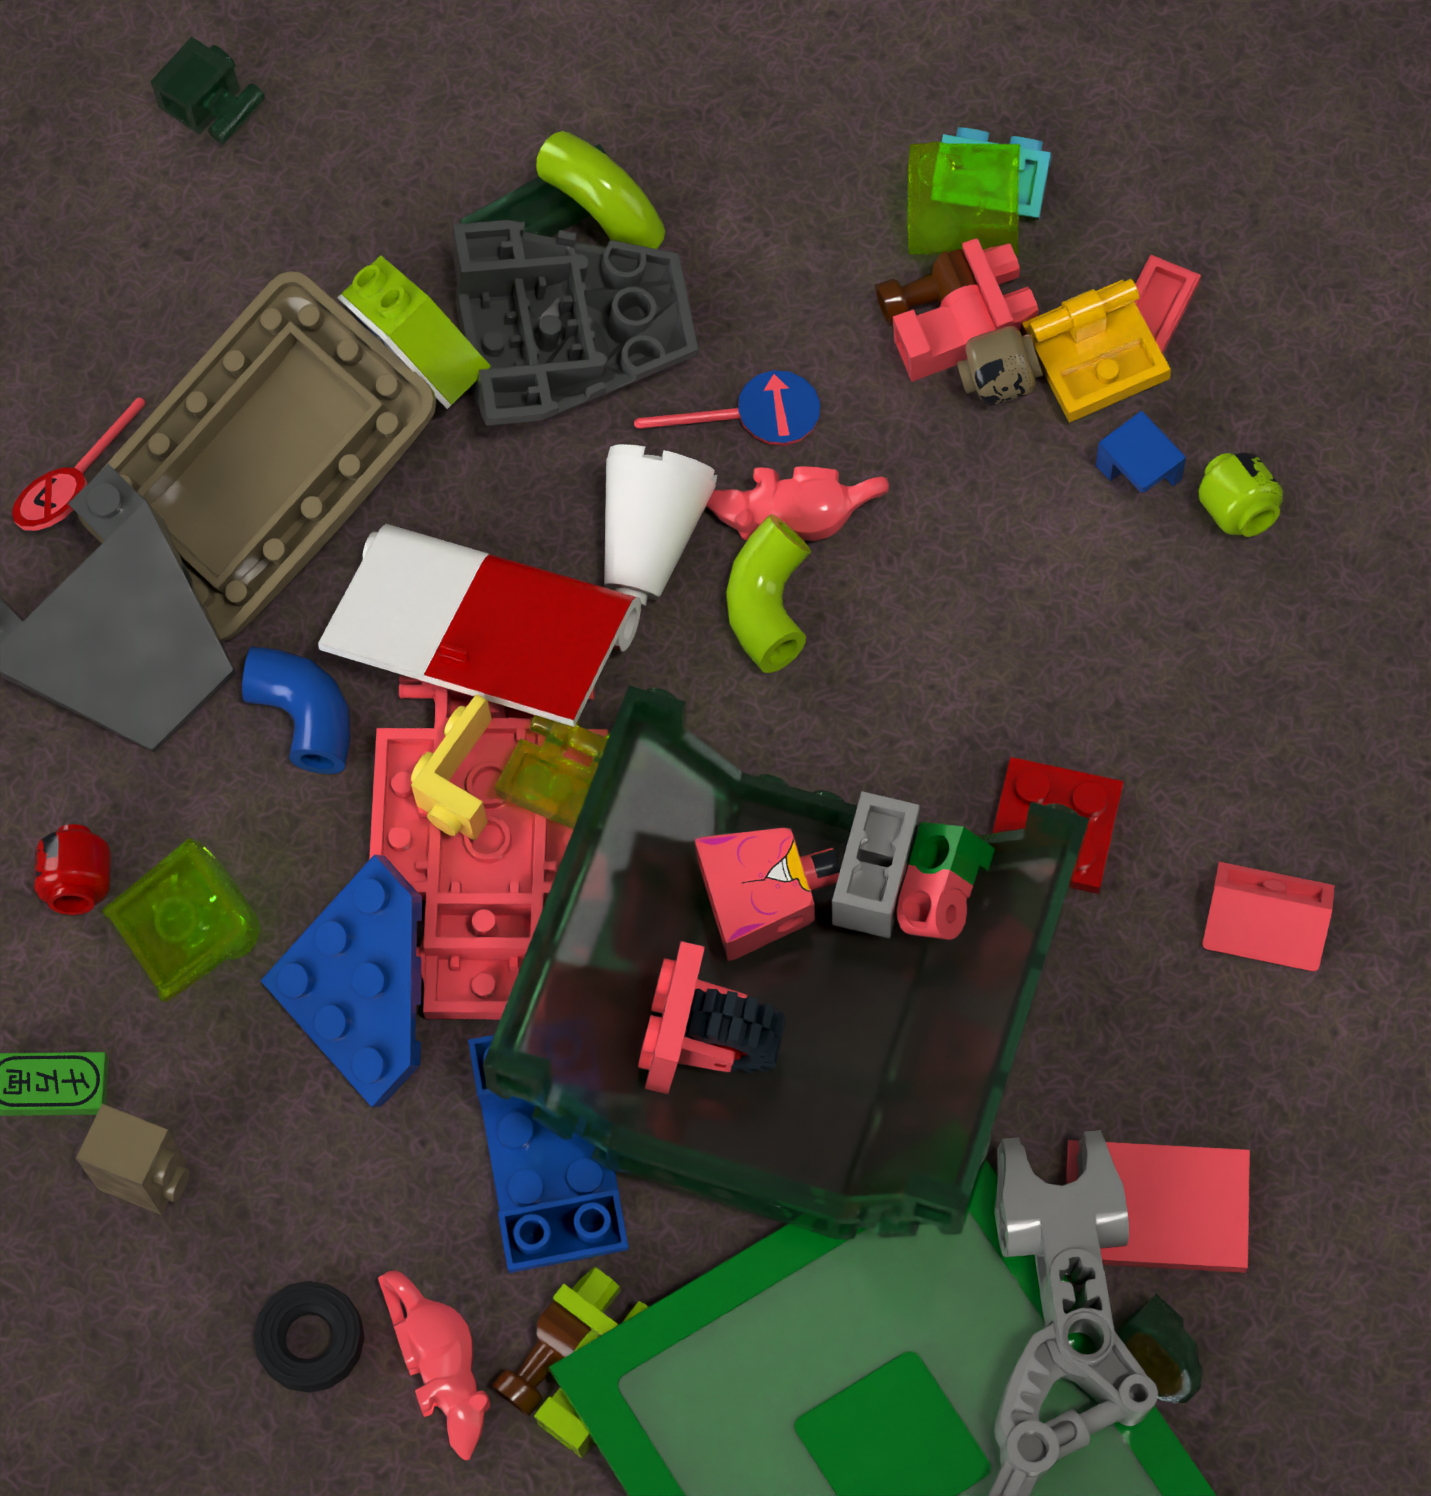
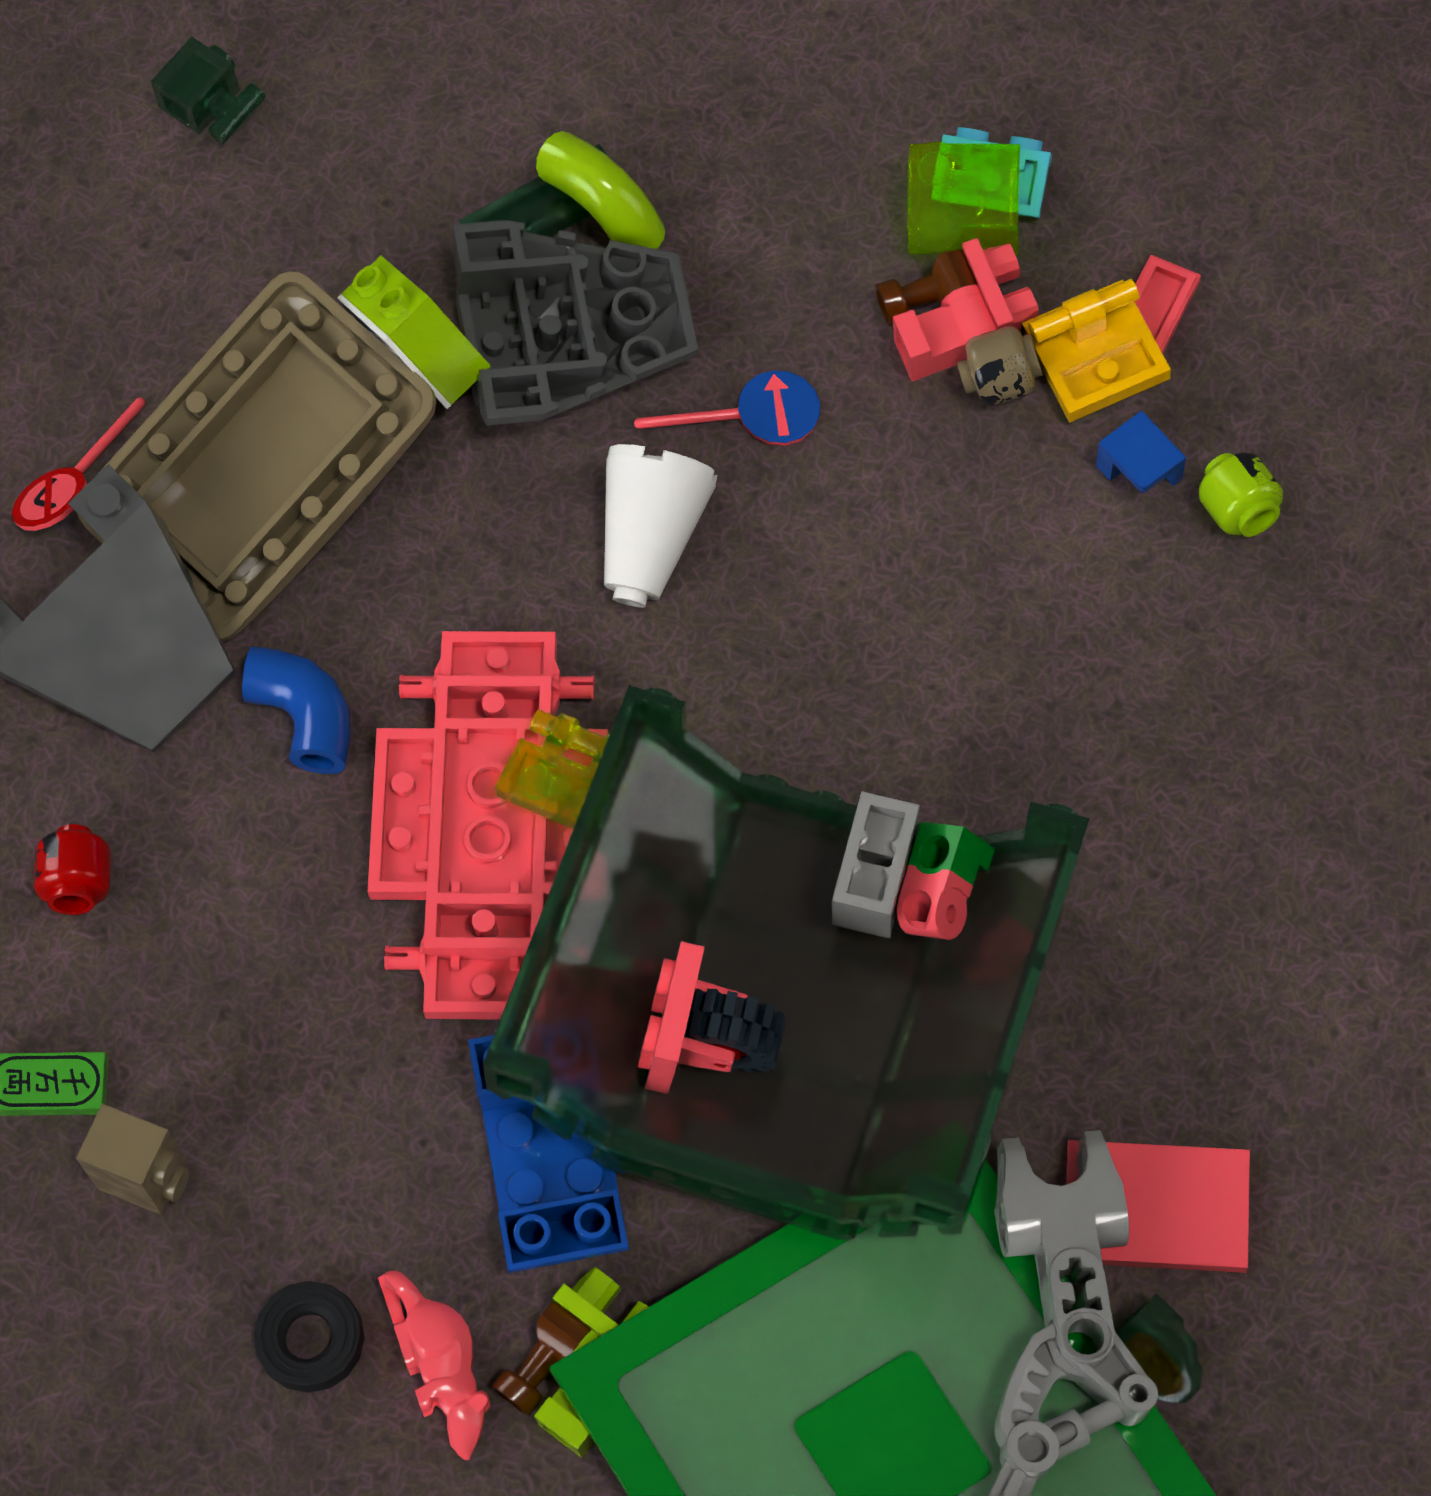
(184, 919): clear neon green slope -> none
(359, 980): blue plate -> none
(447, 804): light yellow bracket -> none
(480, 623): door -> none
(757, 591): lime cylinder -> none
(761, 885): coral torso -> none
(808, 503): coral animal -> none
(1083, 792): red plate -> none
(1268, 916): coral panel -> none

